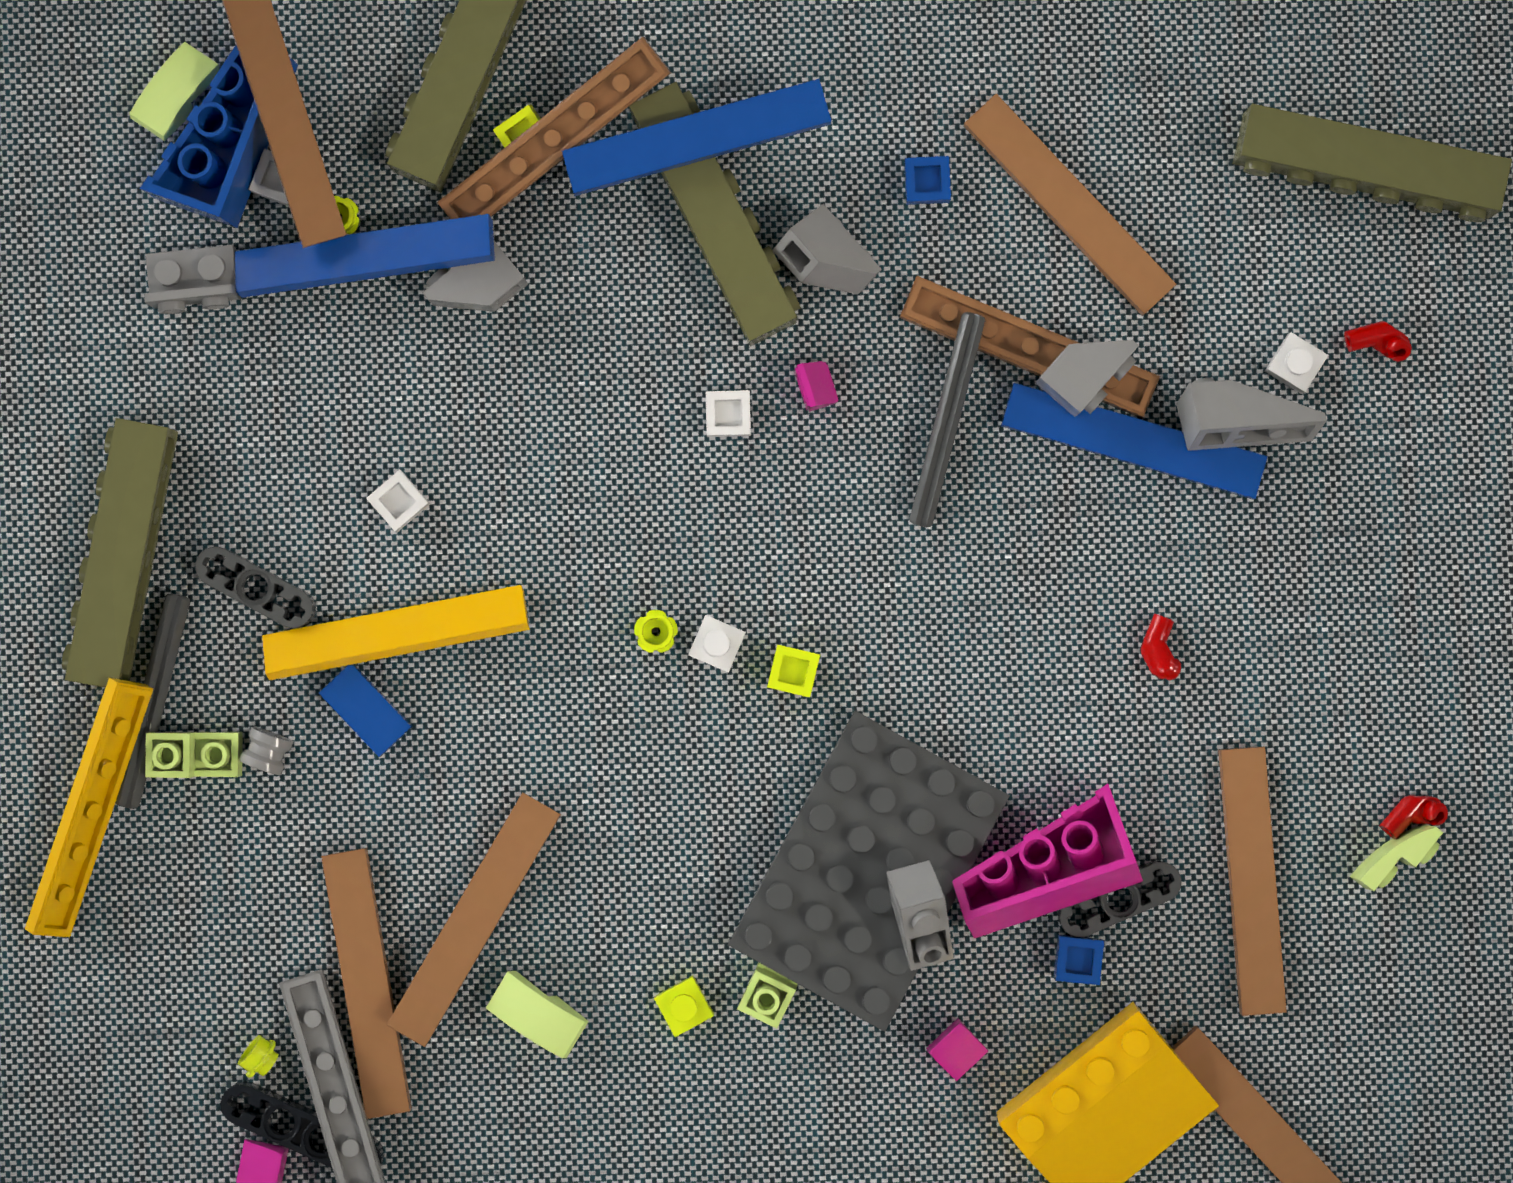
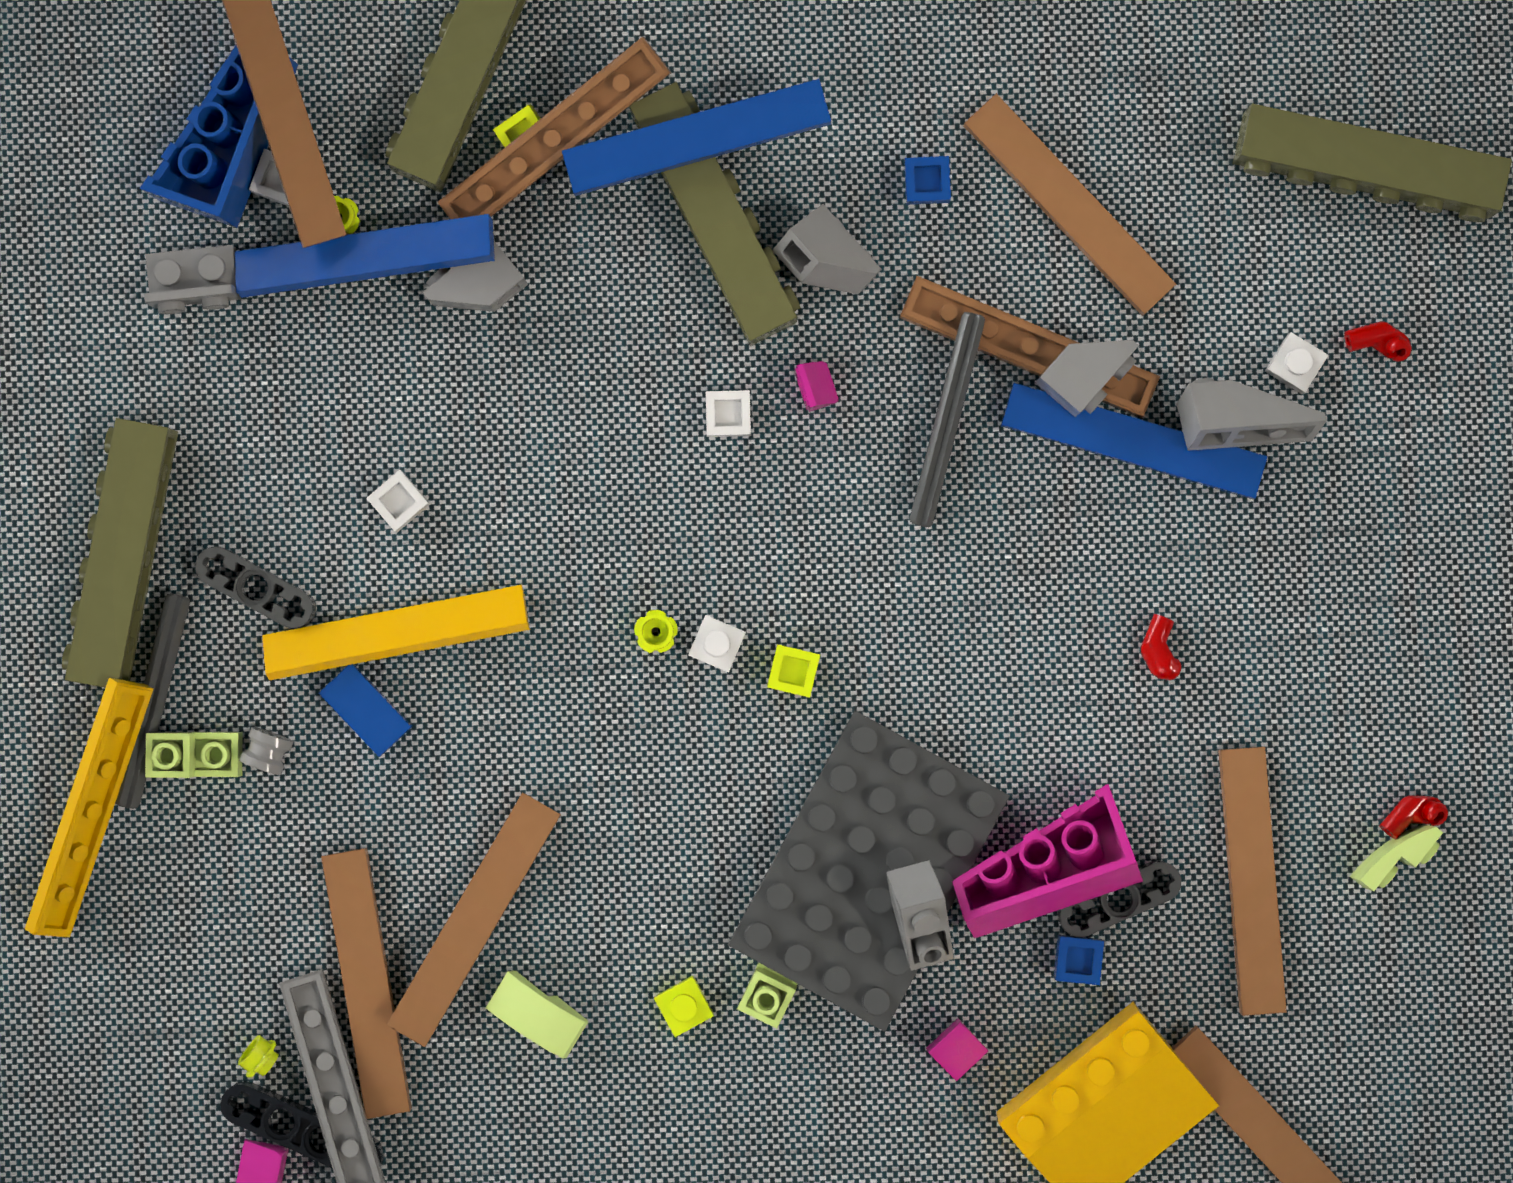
(172, 90): yellowish green slope -> none

